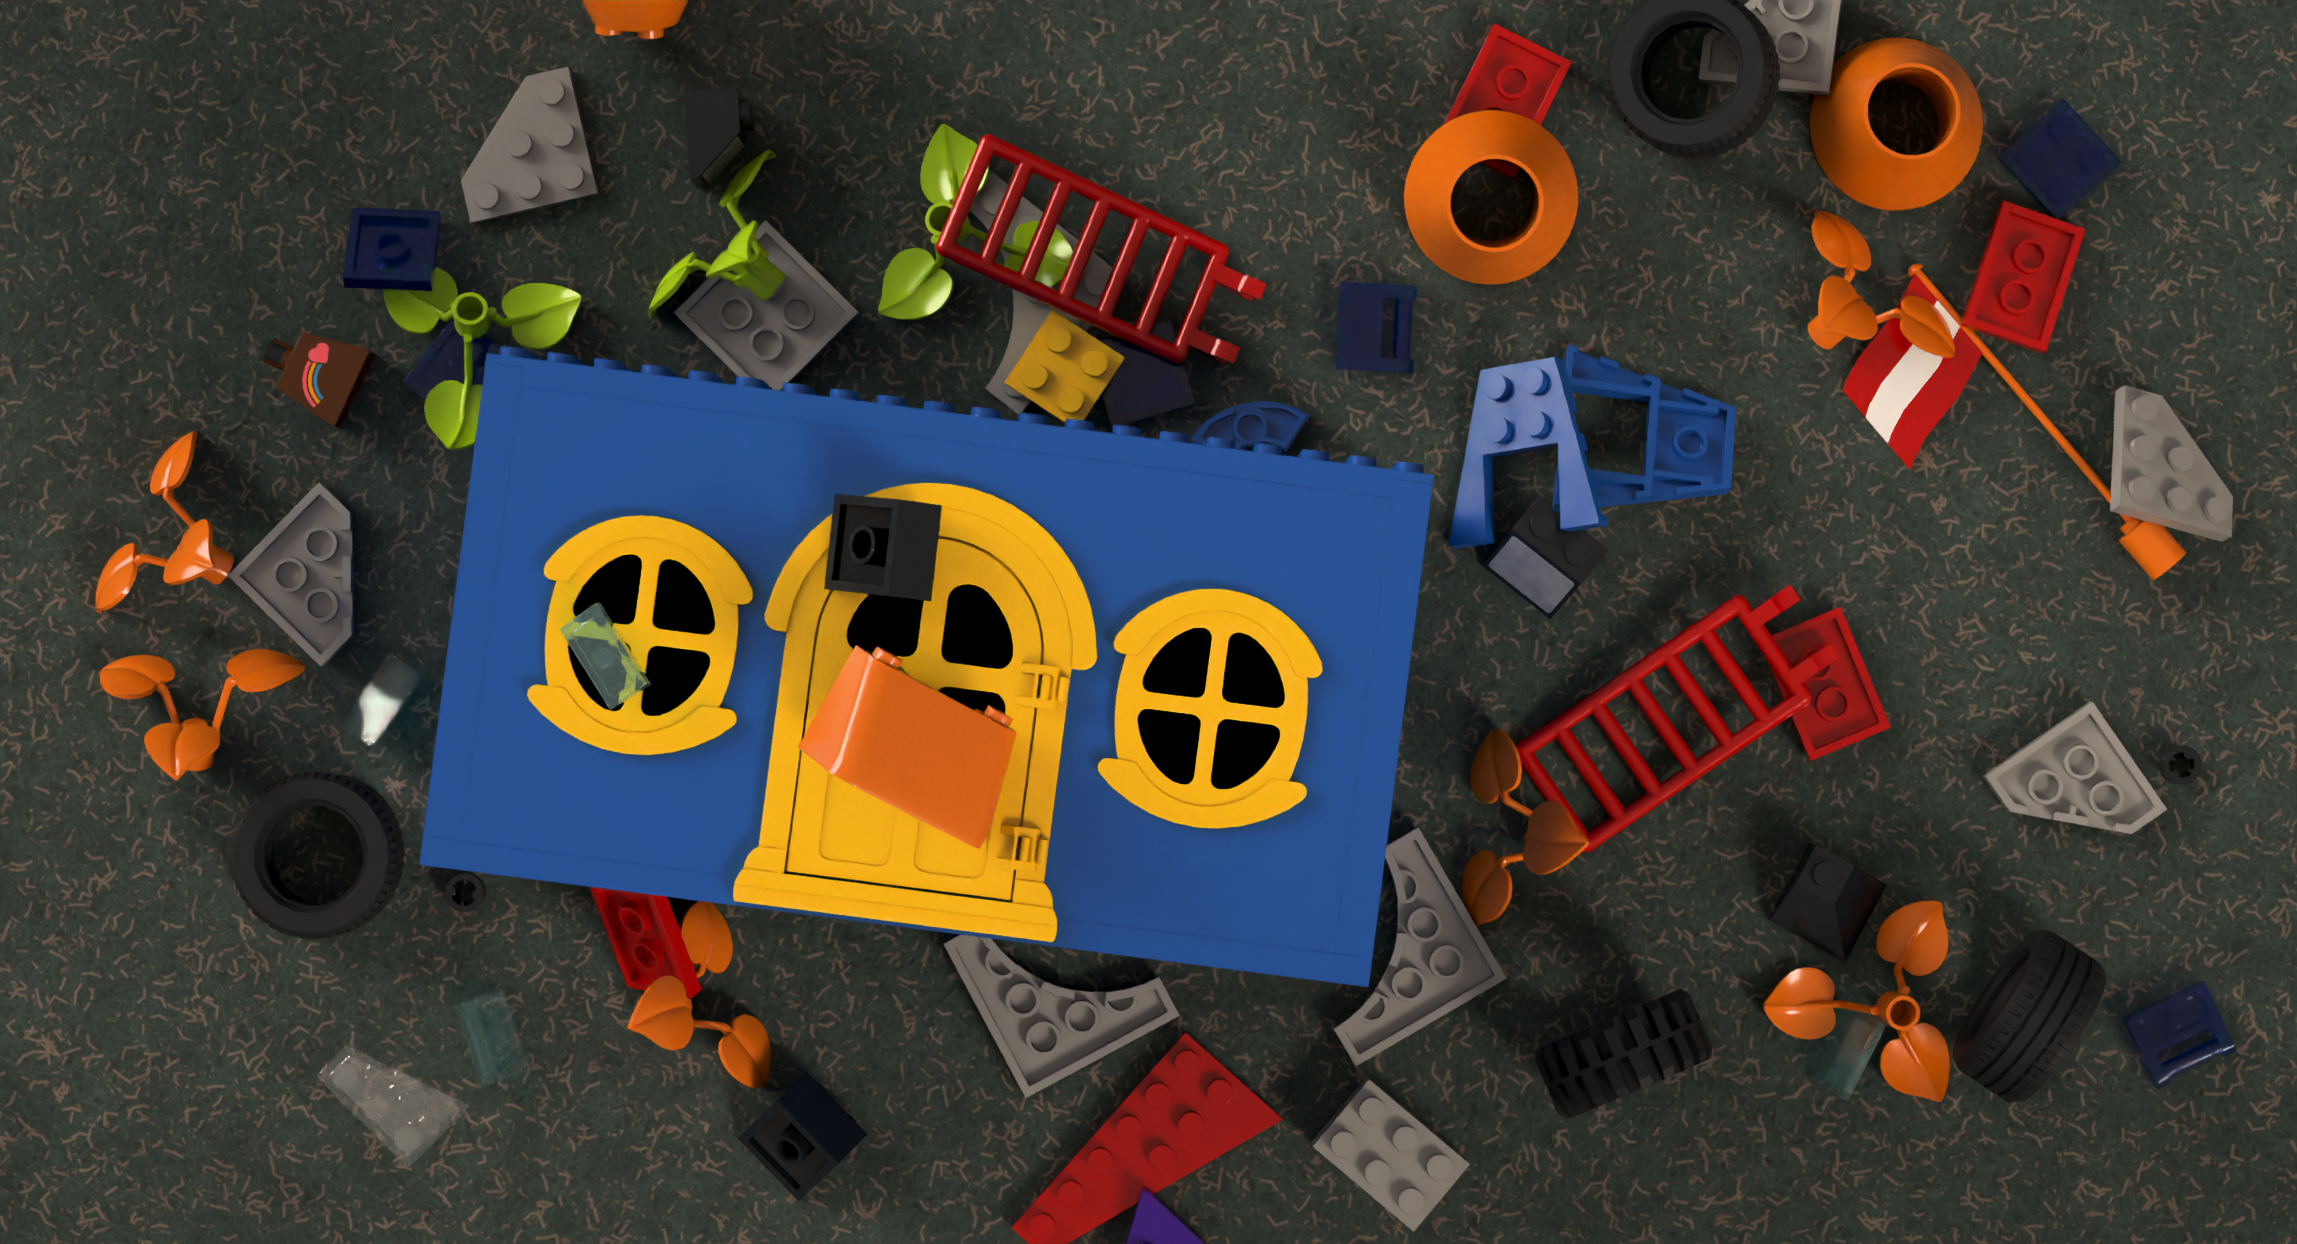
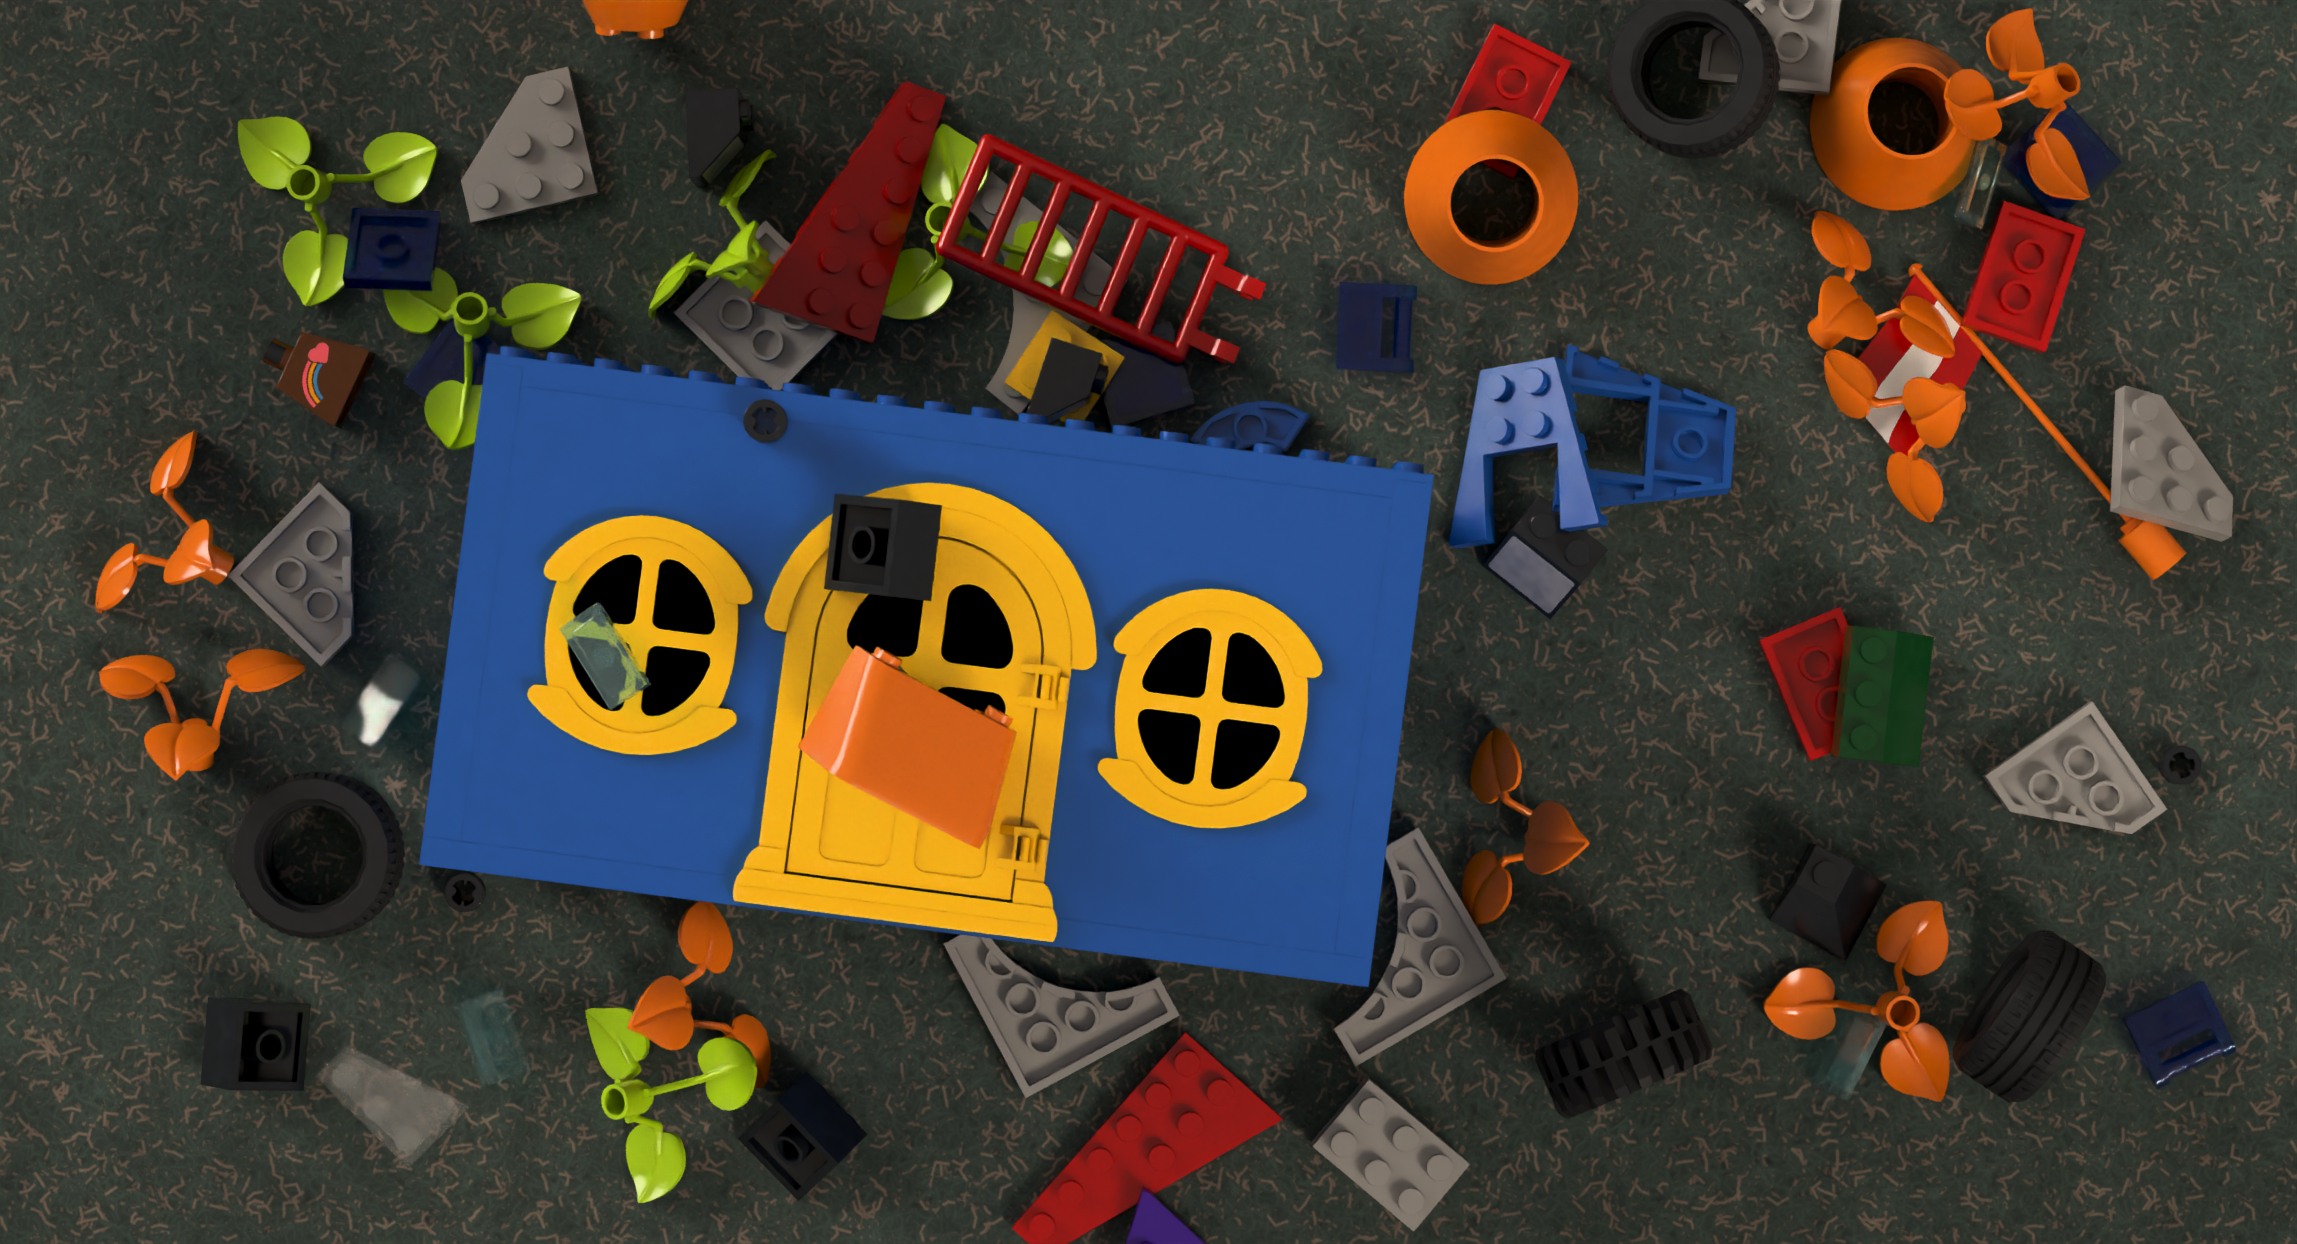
(255, 1044): none -> black slope
(275, 158): none -> lime plant
(645, 938): red plate -> none
(656, 1156): none -> lime plant
(751, 423): none -> black bush
(852, 239): none -> red wing
(1067, 380): none -> black slope
(1692, 767): red bar -> none
(1882, 696): none -> dark green slope
(1933, 410): none -> orange plant
(1972, 109): none -> orange plant
(1979, 183): none -> clear light blue slope

